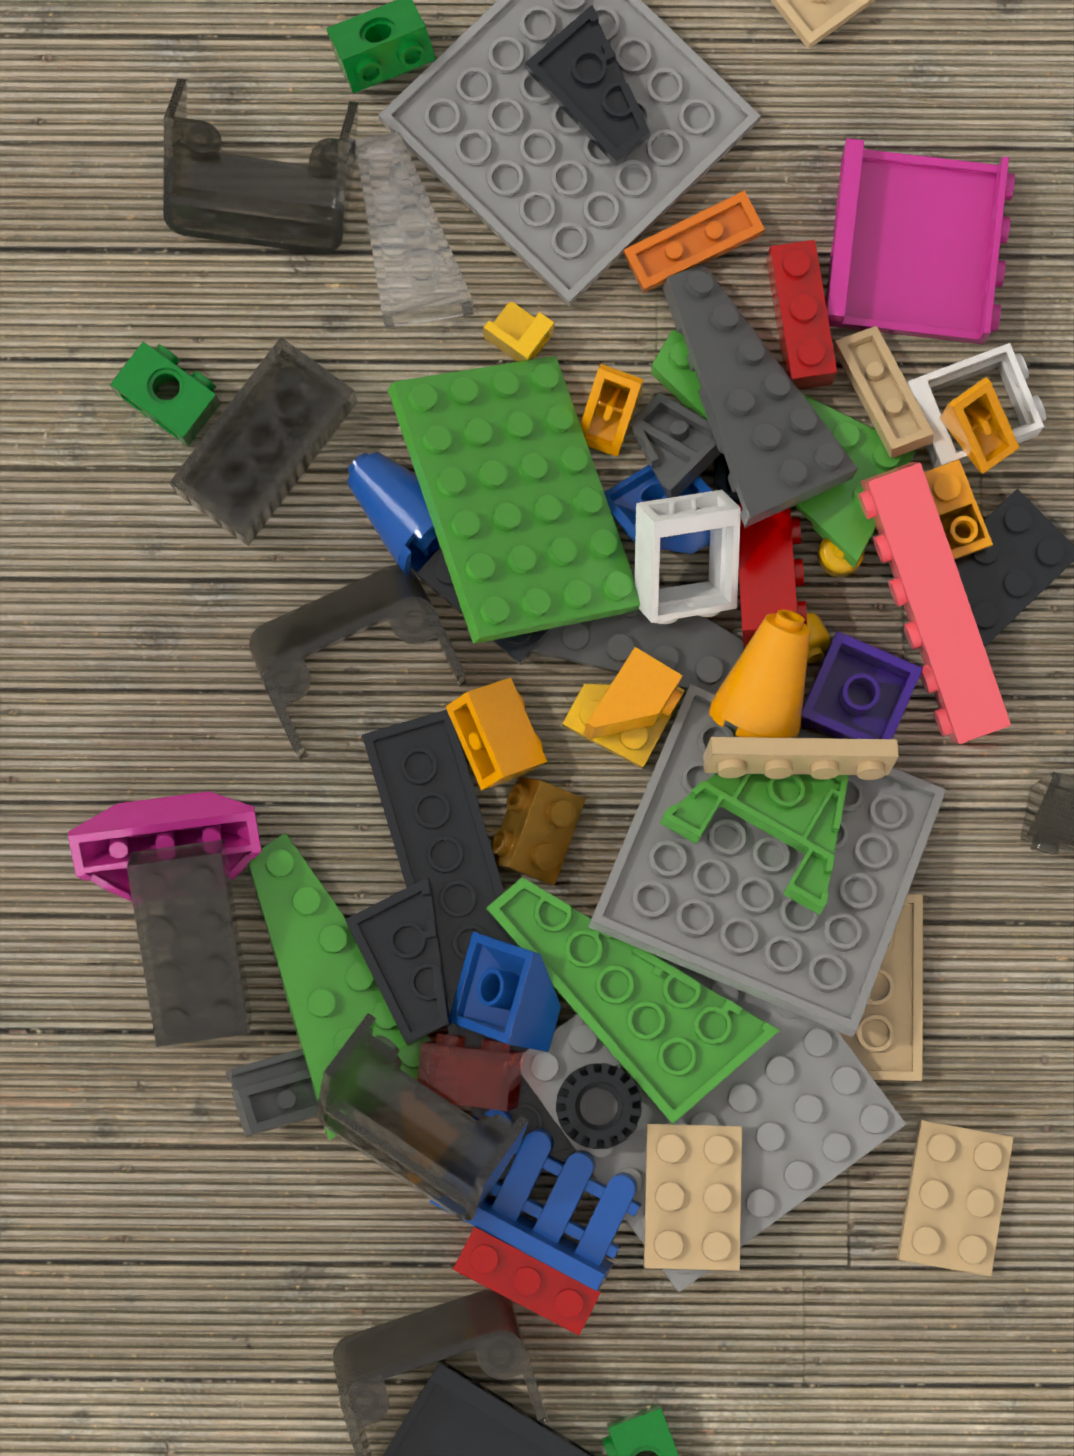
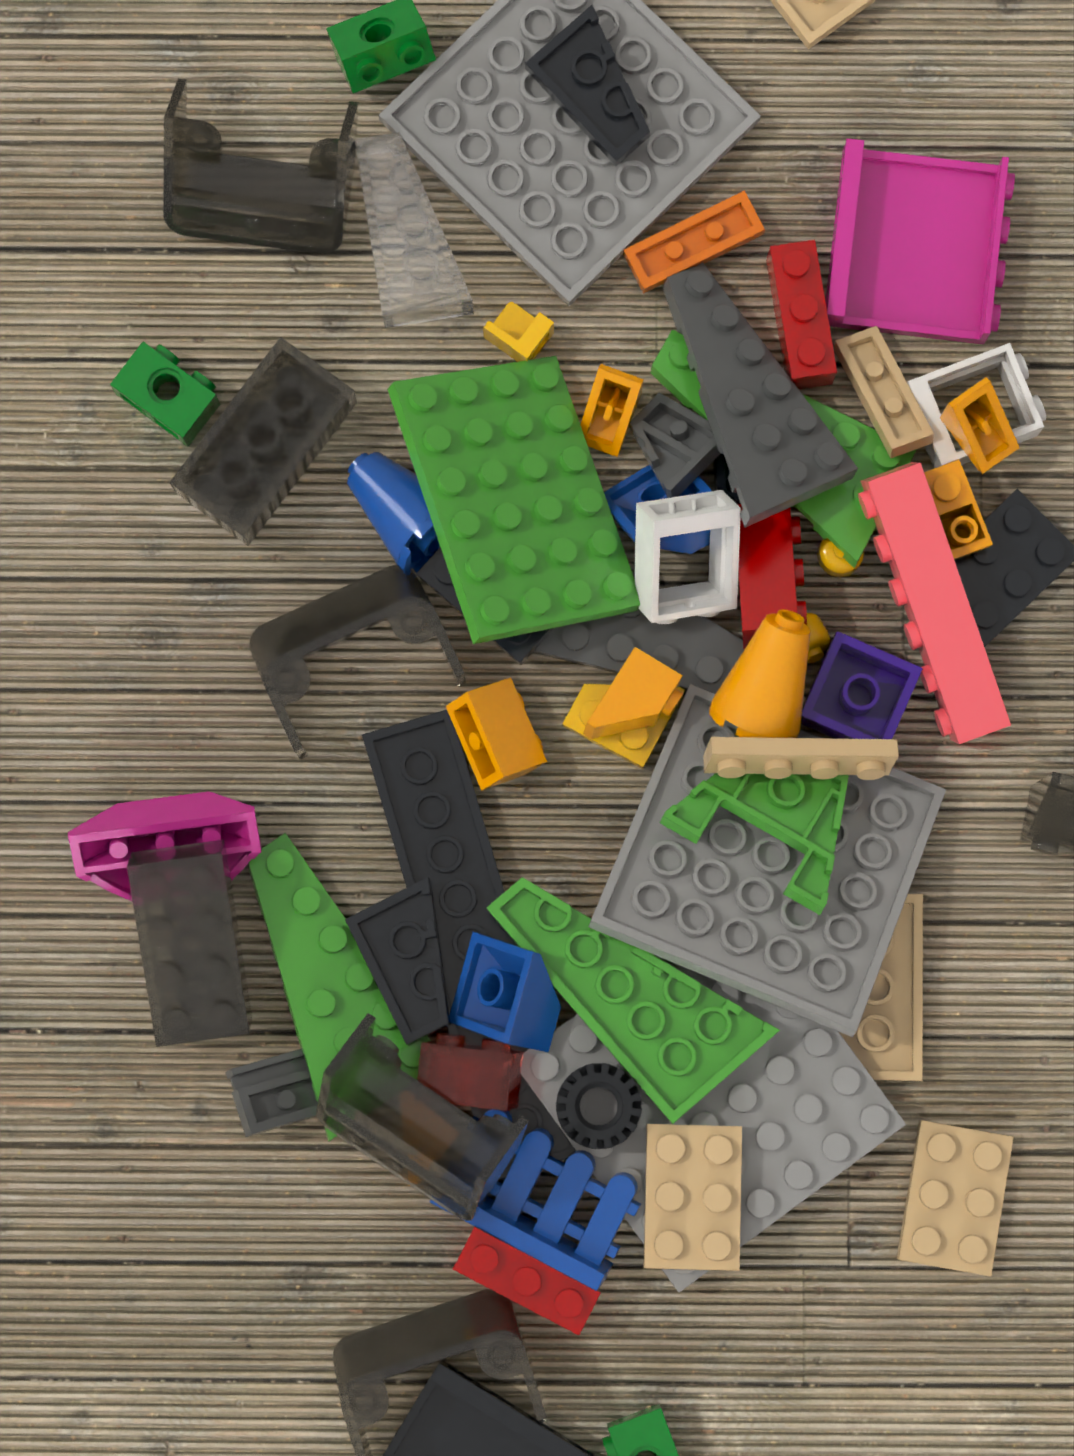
(536, 829): pearl gold bracket -> none

